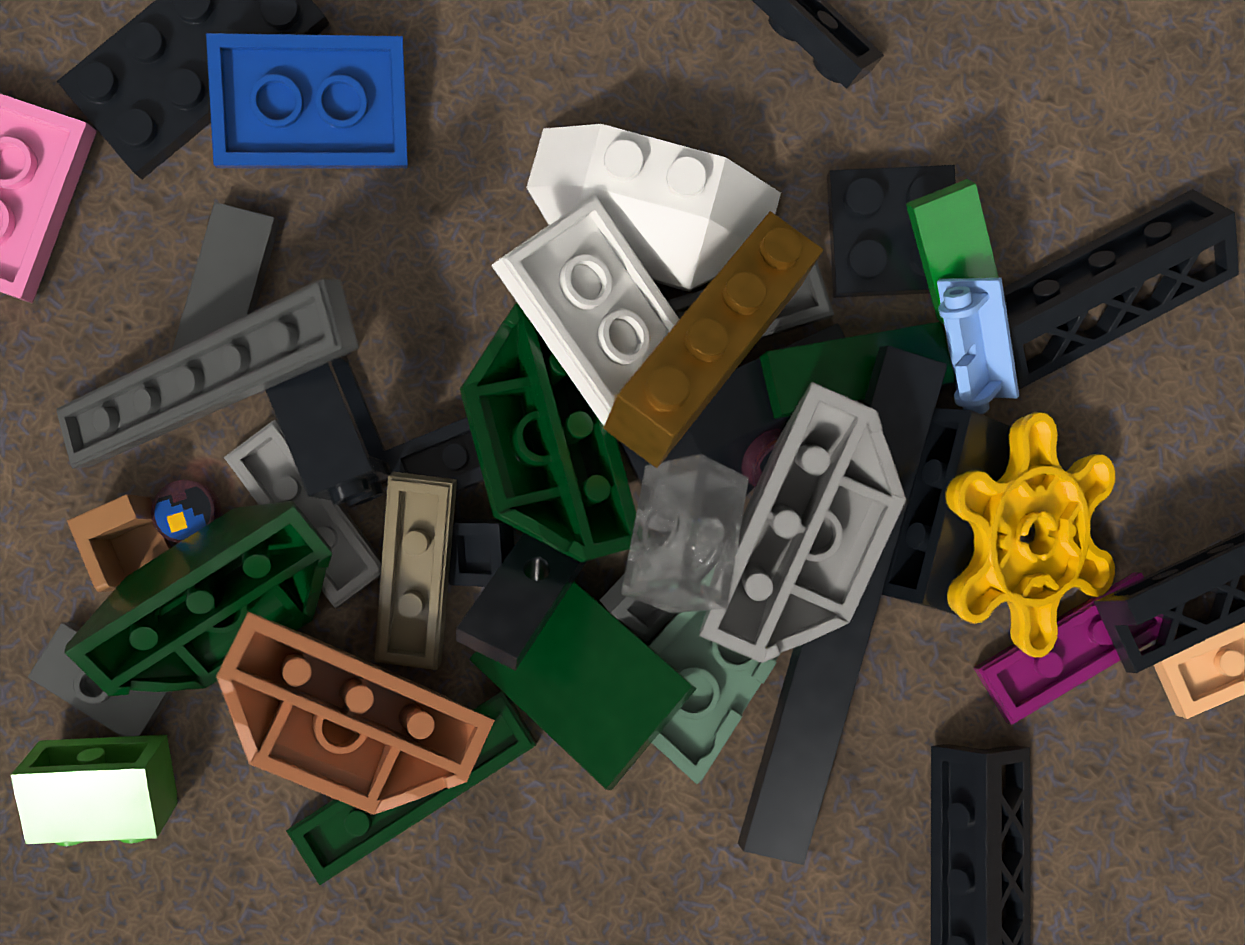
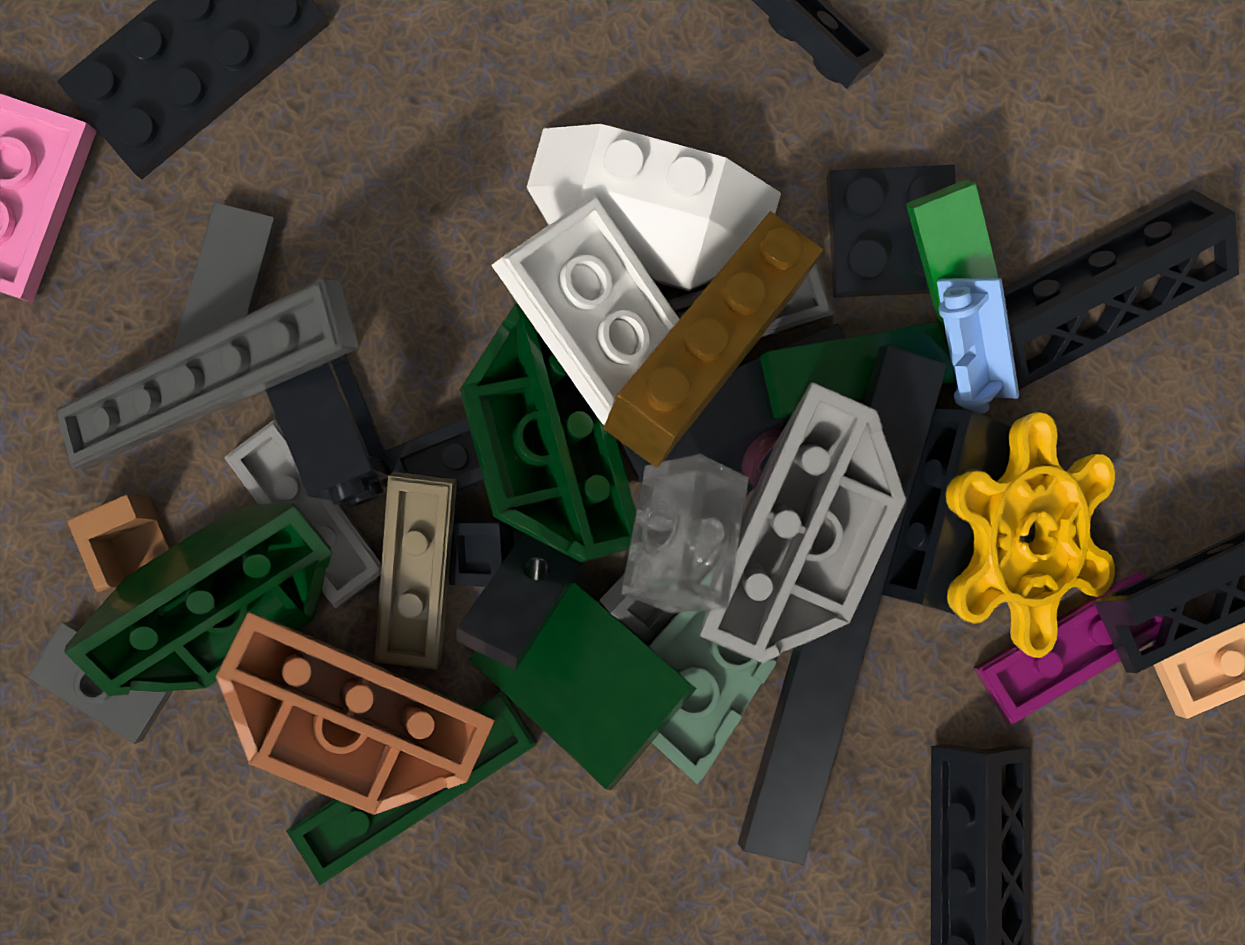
(95, 790): brick -> none
(184, 509): tile -> none
(307, 101): blue plate -> none

